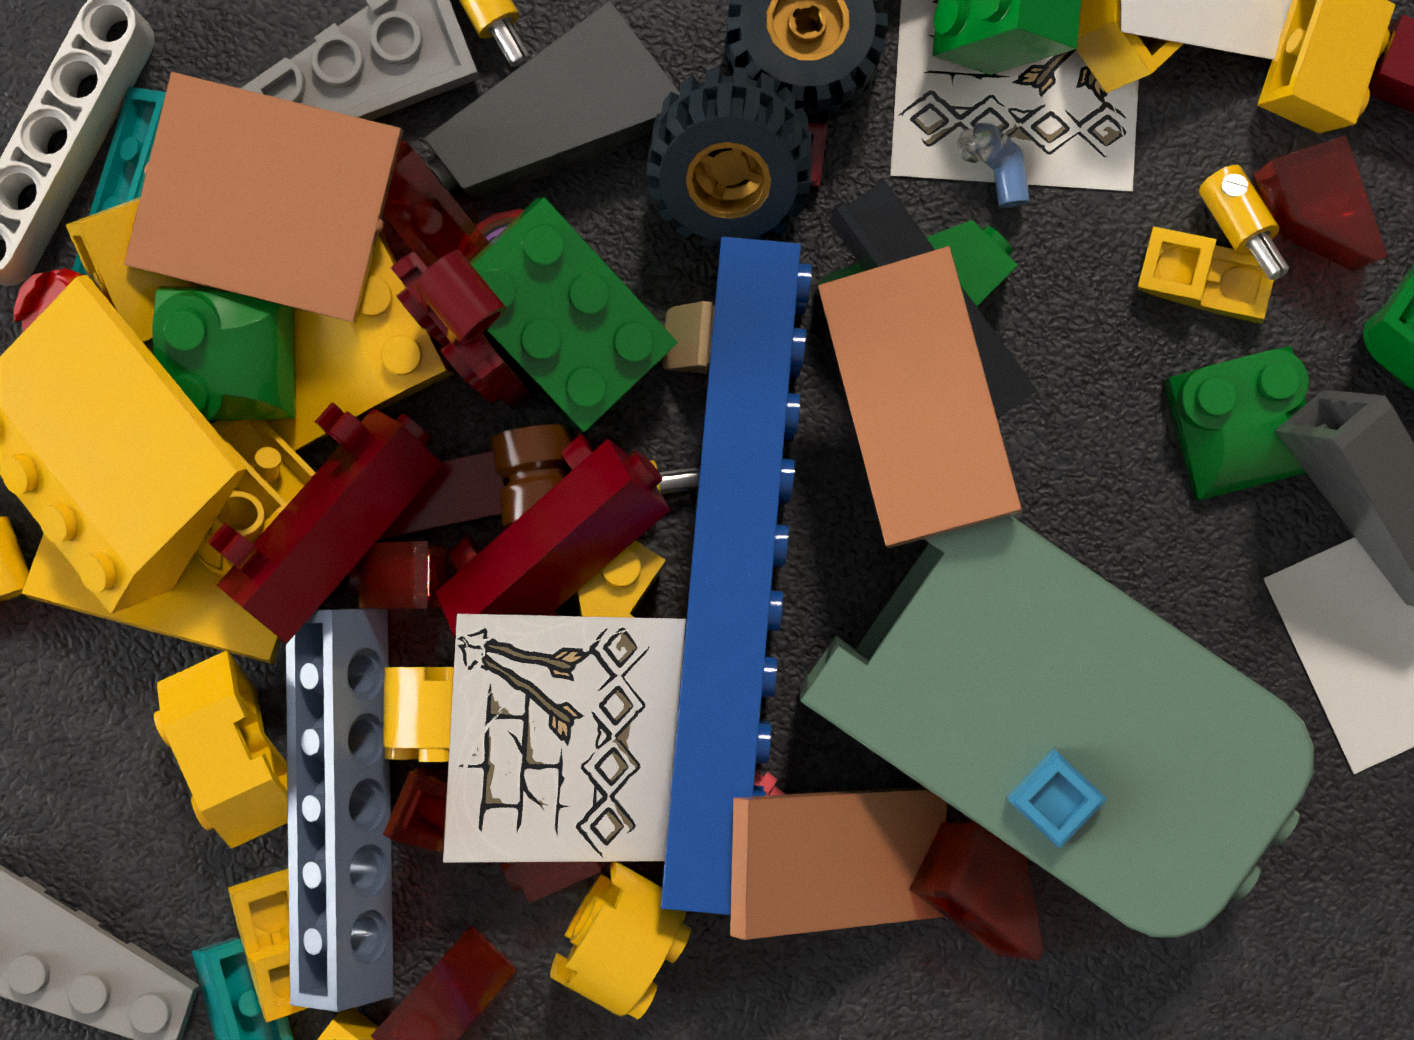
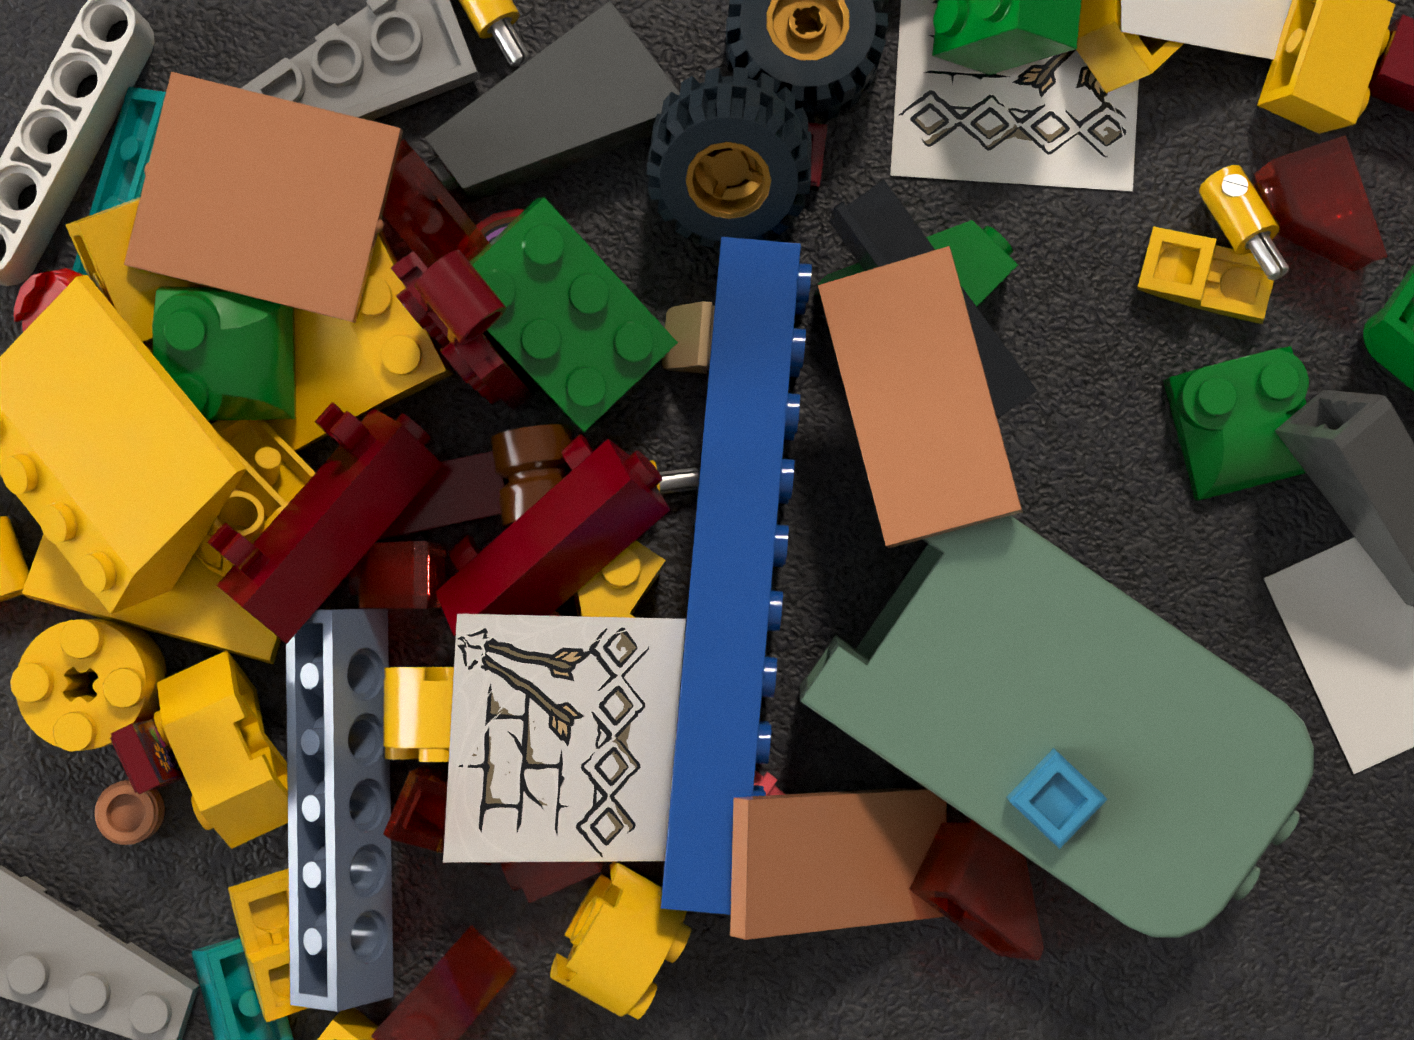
(55, 681): none -> yellow brick
(128, 816): none -> nougat tile
(146, 756): none -> dark red tile
(1002, 156): arm -> none

